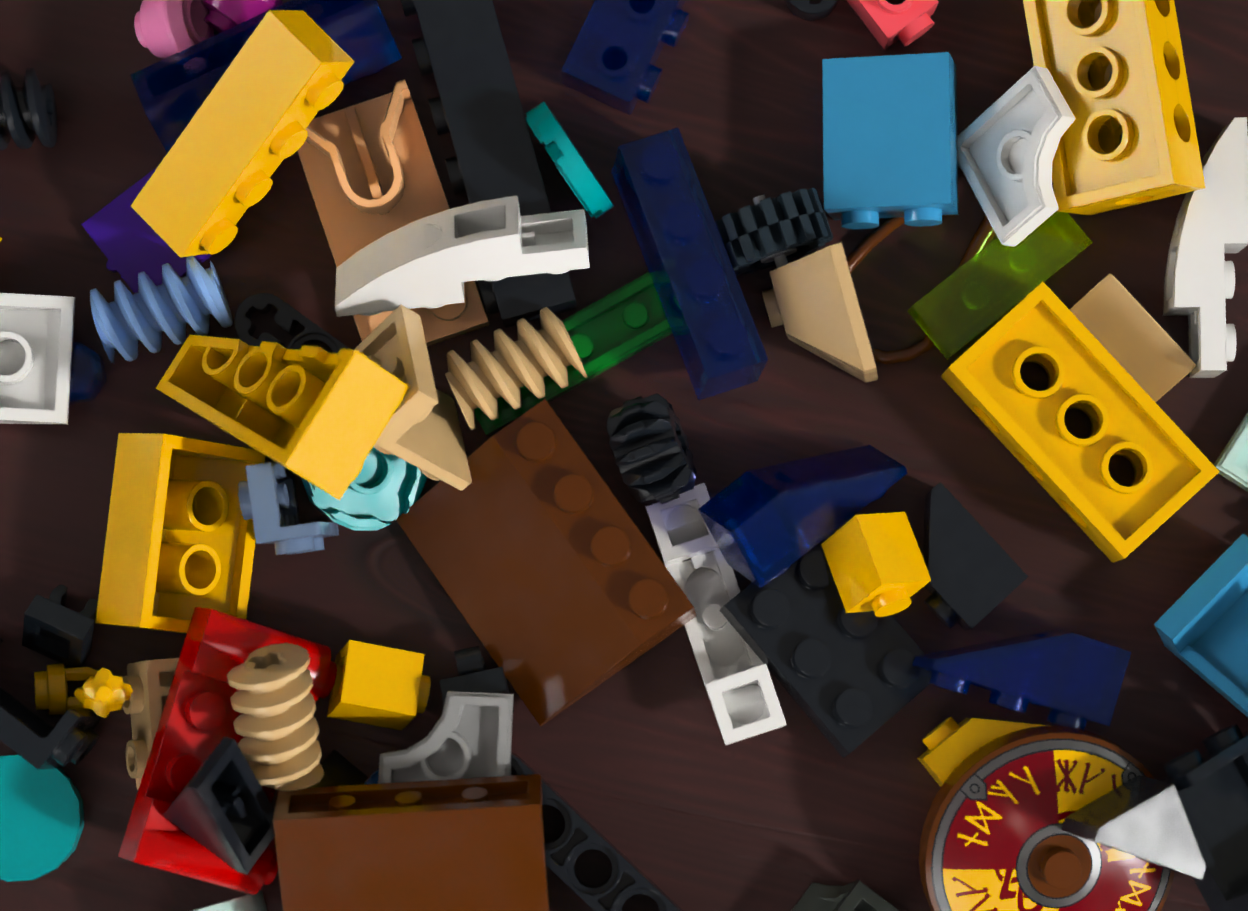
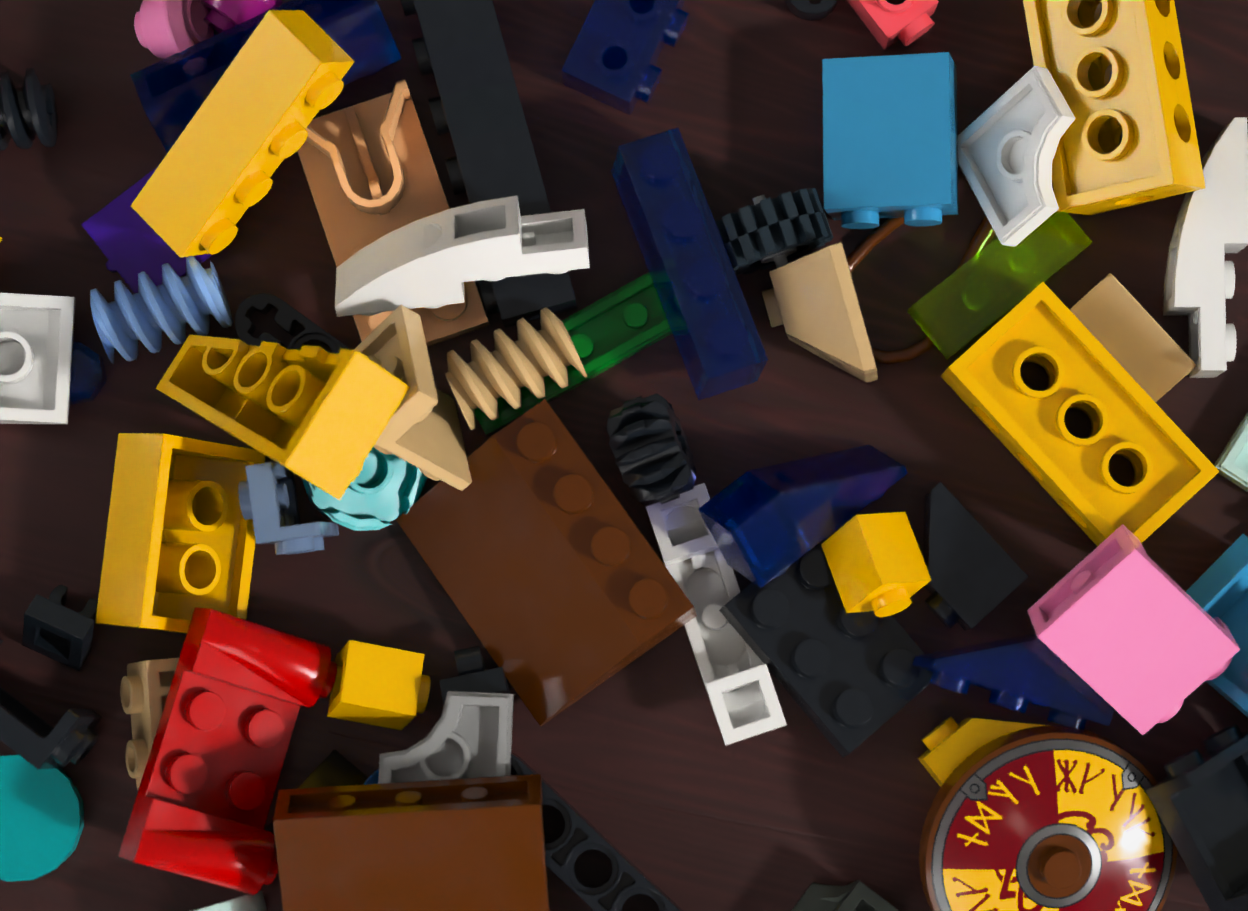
(99, 693): yellow piece -> none
(226, 808): black slope -> none
(277, 717): tan piece -> none
(568, 160): teal tile -> none
(1132, 632): none -> bright pink panel
(1144, 822): slope -> none

